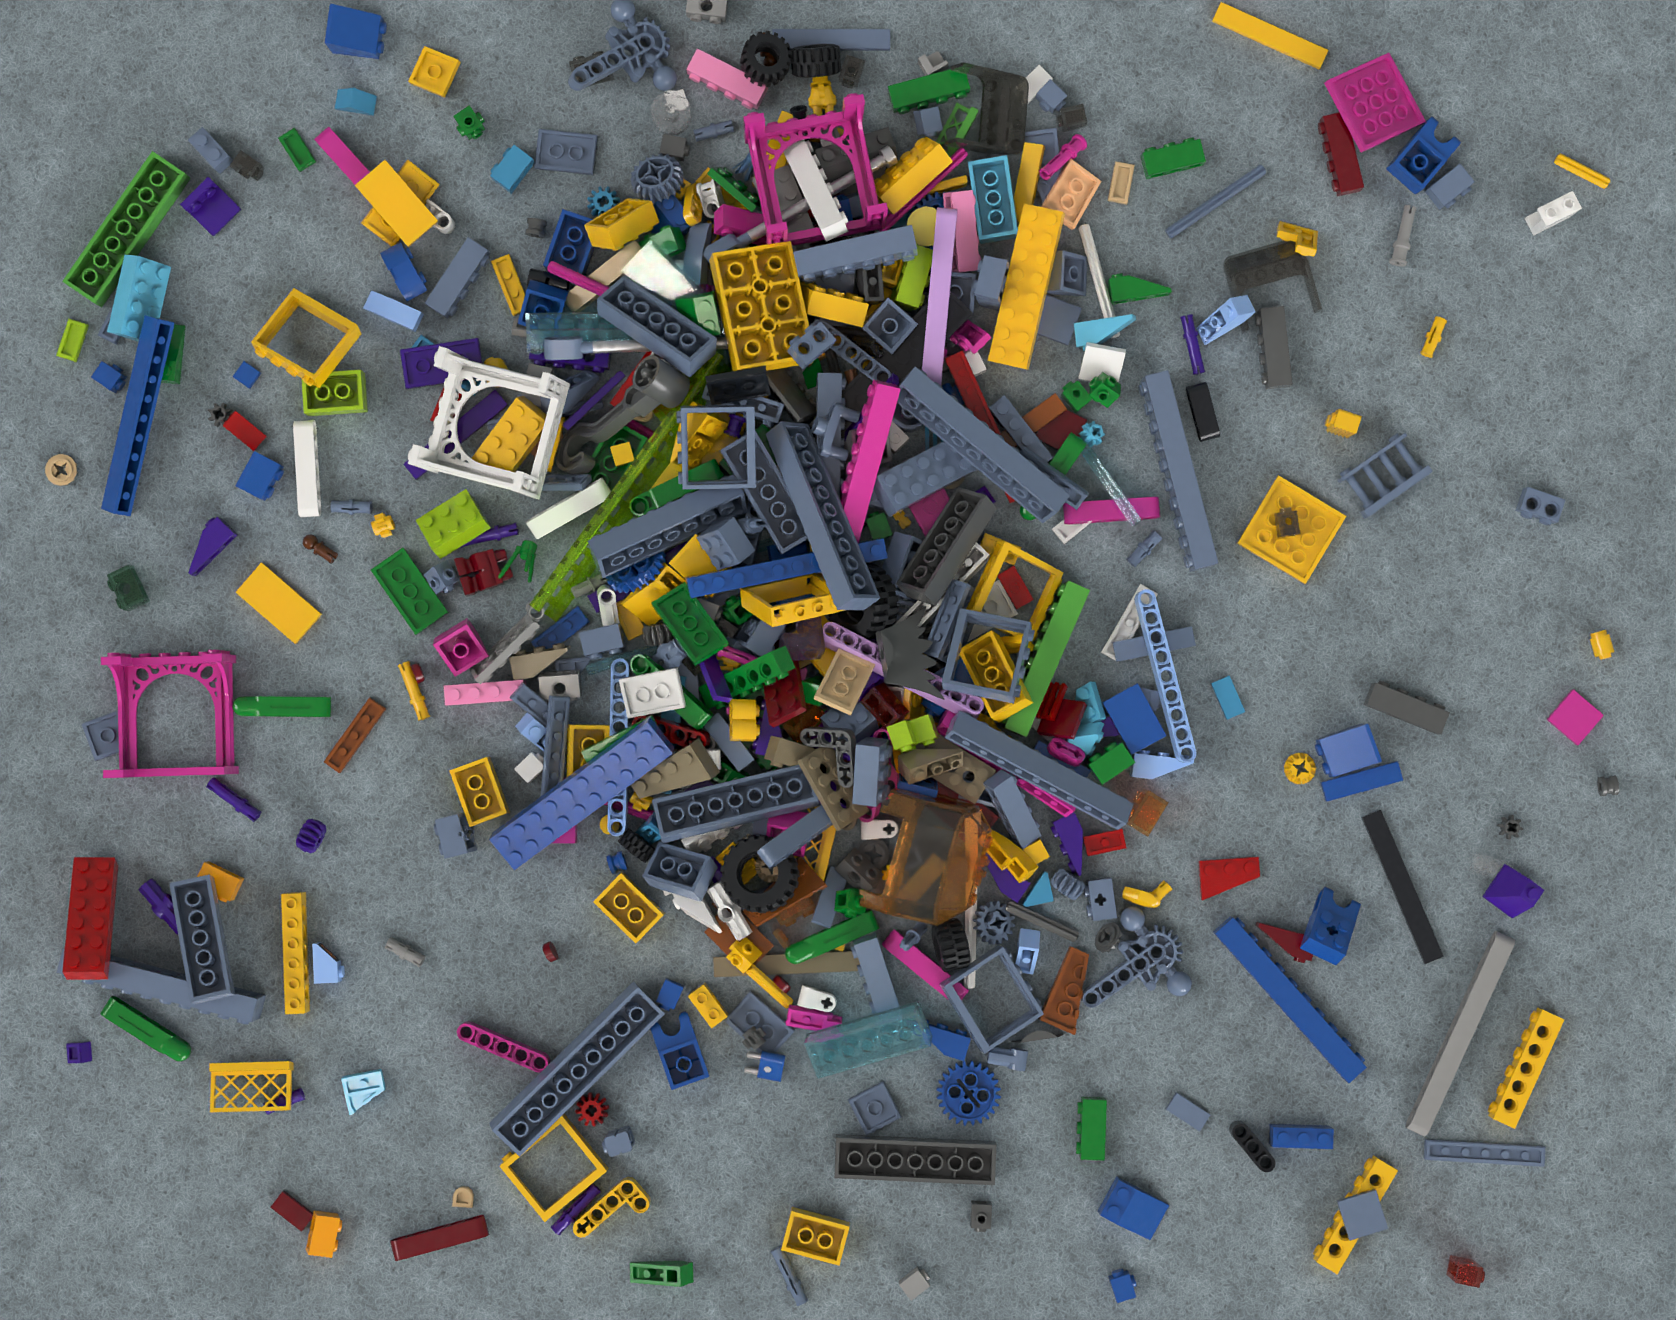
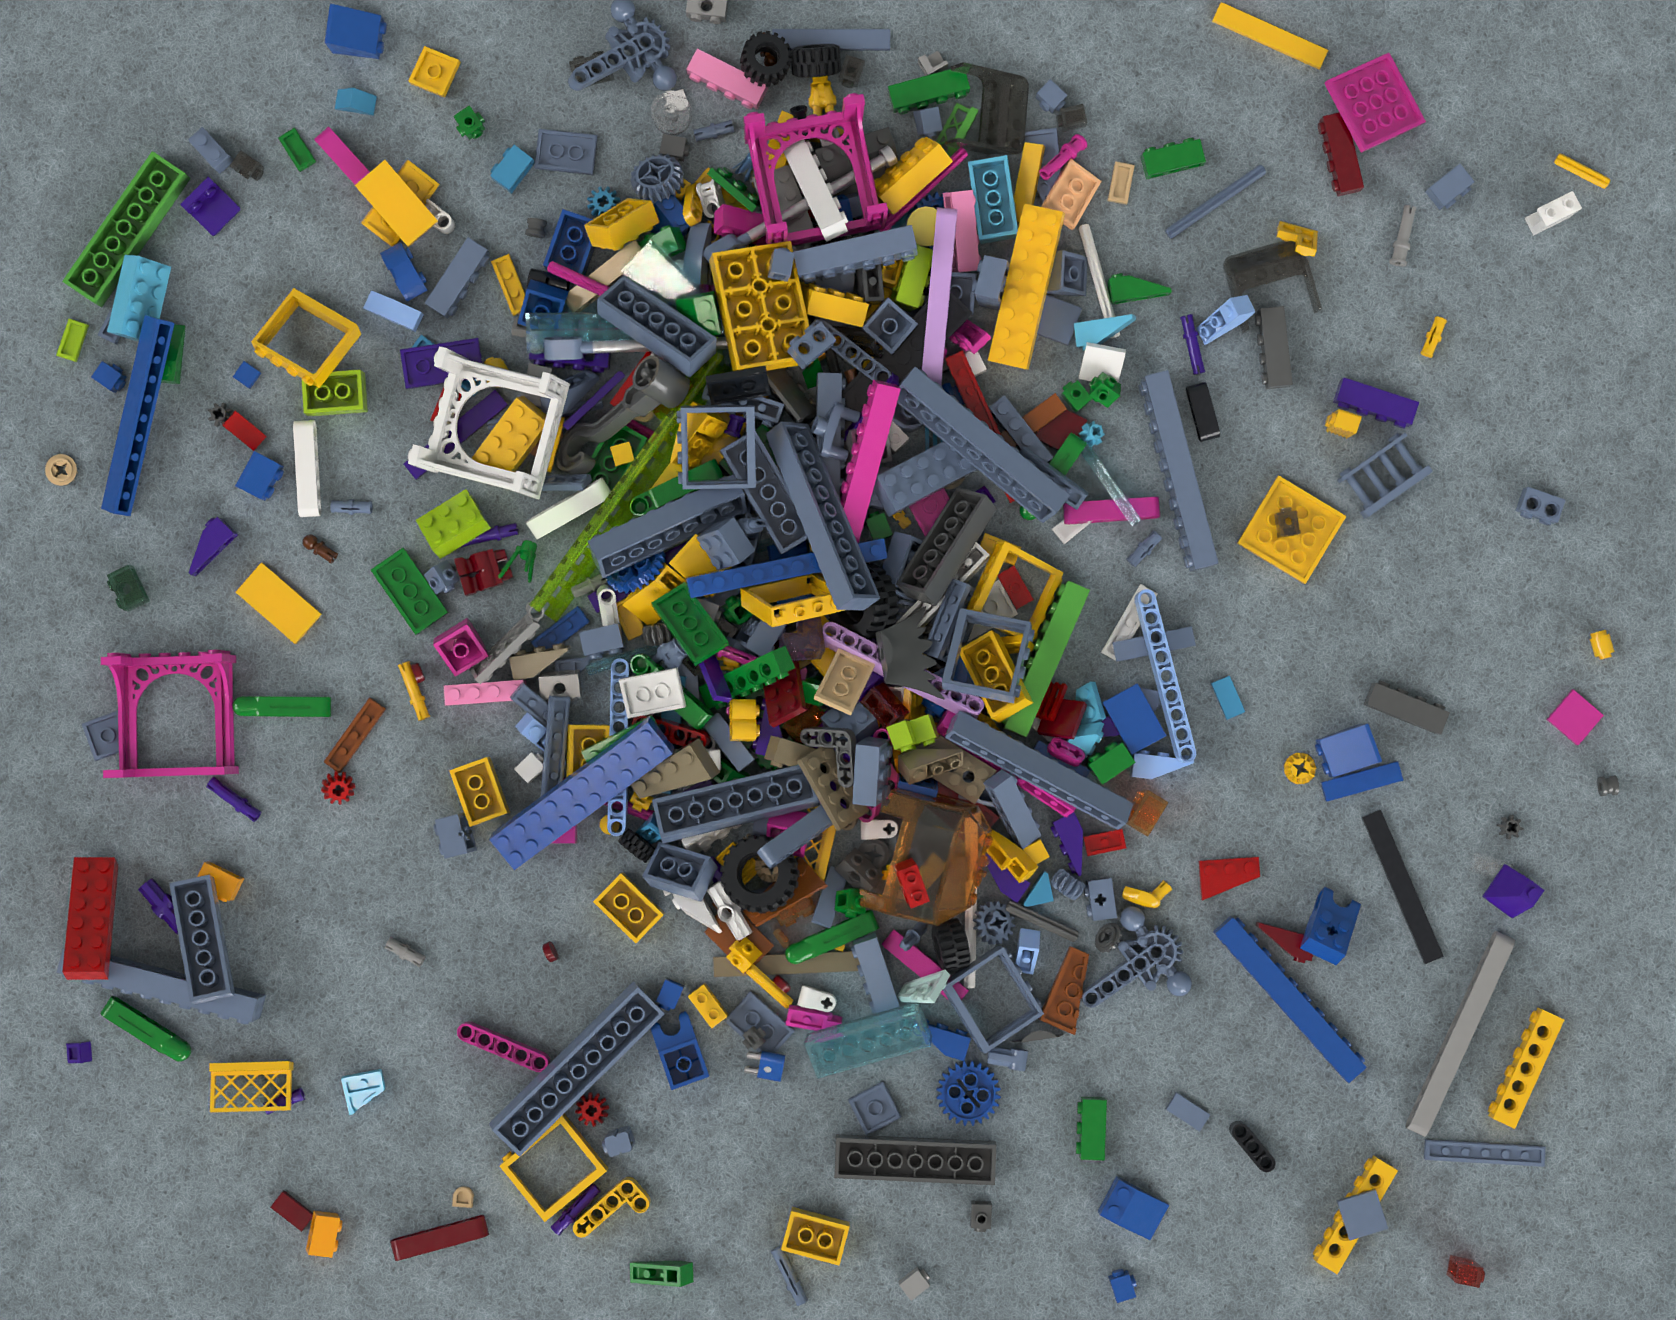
(295, 953): yellow brick -> none
(311, 835): dark purple gear -> none
(326, 965): light blue slope -> none
(330, 787): none -> red gear
(383, 525): yellow gear -> none
(617, 862): blue wheel -> none
(781, 264): none -> sand blue brick
(911, 883): none -> red brick
(924, 989): none -> light aqua wing
(949, 185): yellow tile -> none
(1036, 81): white tile -> none
(1301, 1136): blue brick -> none
(1375, 402): none -> dark purple brick
(1428, 155): blue brick -> none

